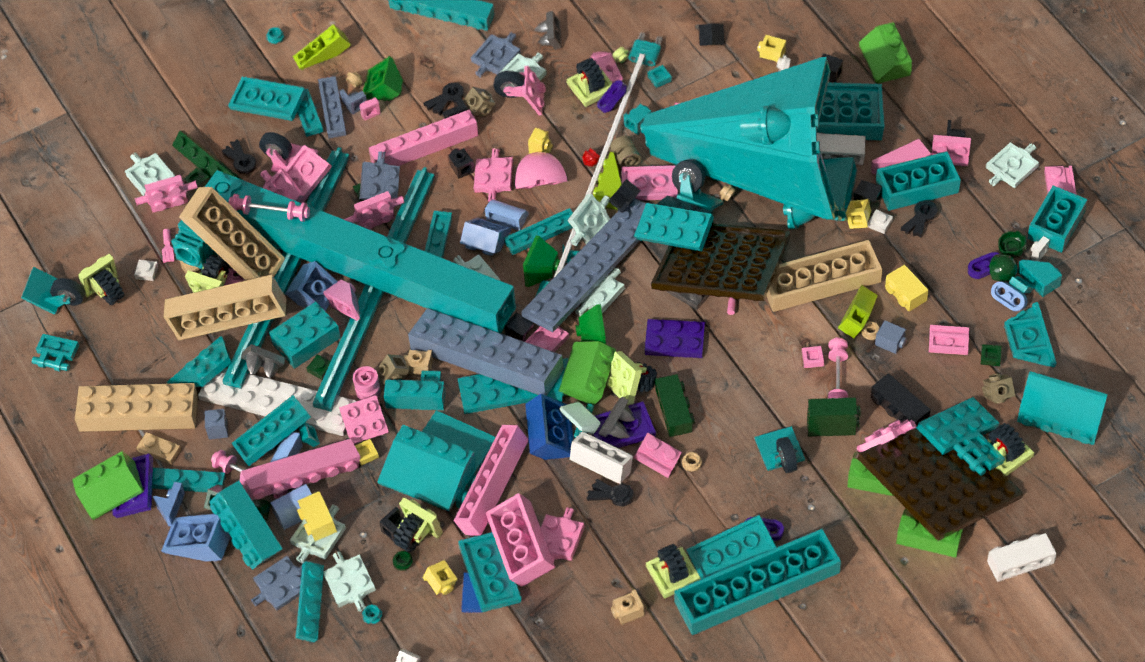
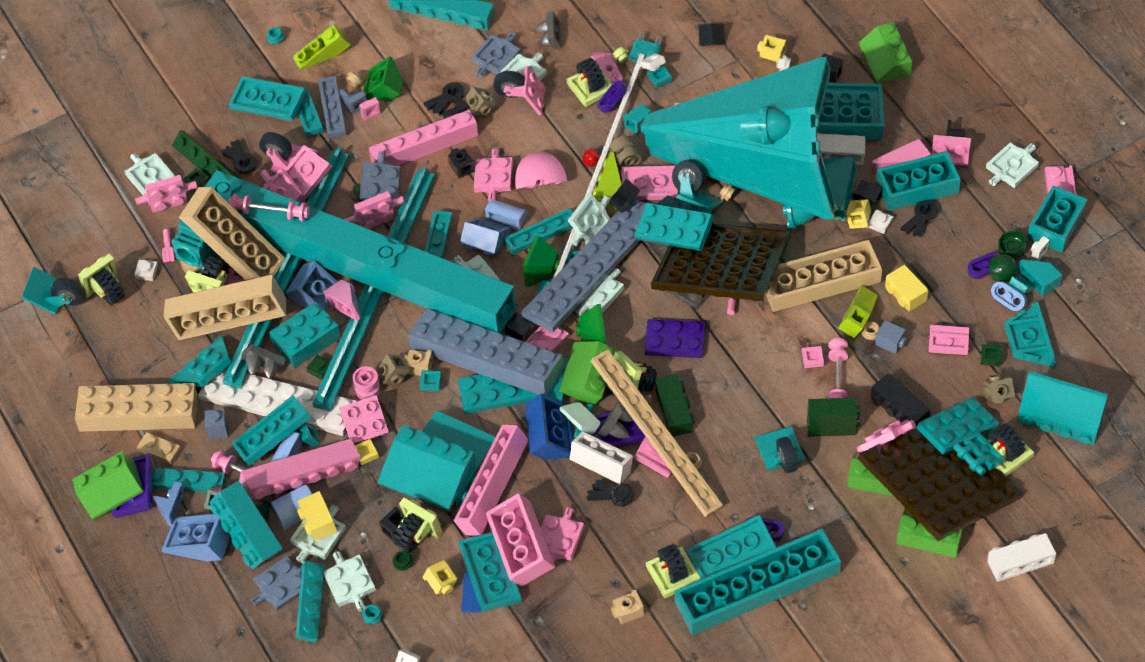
(55, 347): teal plate -> none
(414, 394): teal brick -> none
(539, 141): light yellow brick -> none
(652, 62): none -> white plate
(656, 433): none -> tan plate

